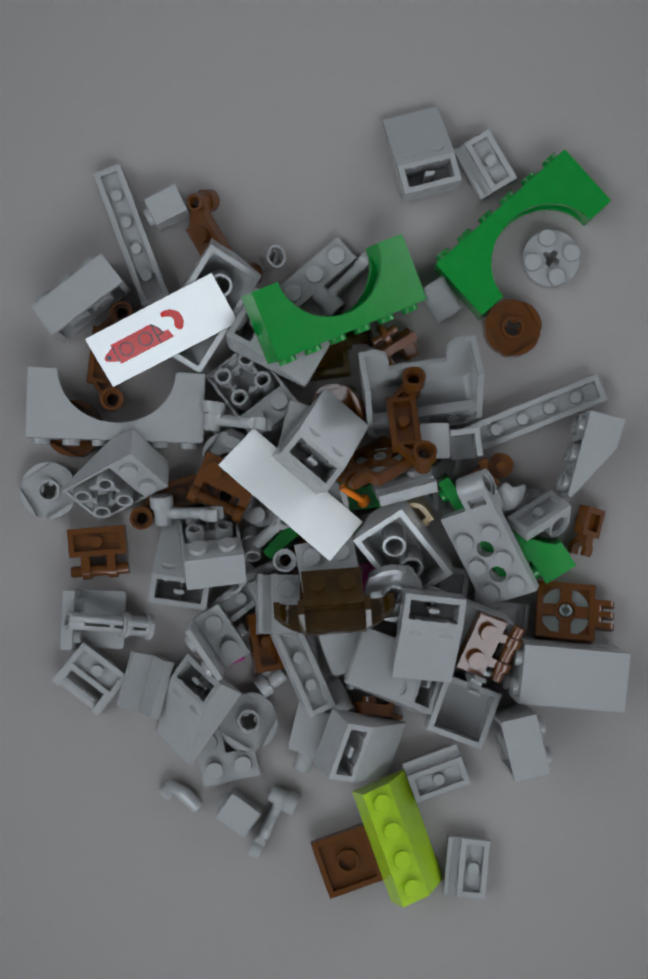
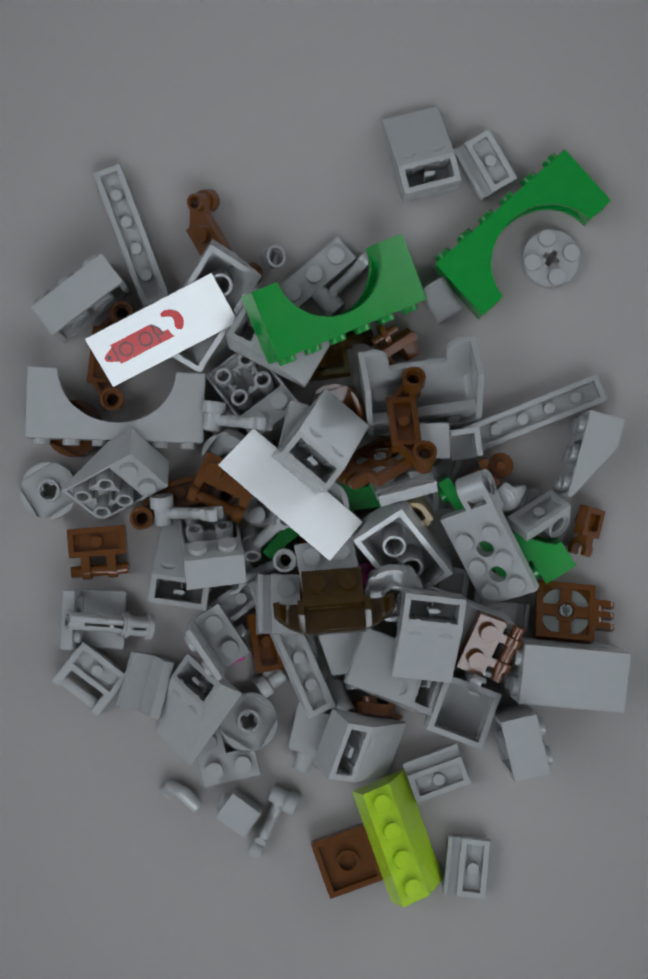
(165, 208): light grey brick -> none
(363, 500): orange piece -> none
(515, 312): reddish brown plate -> none

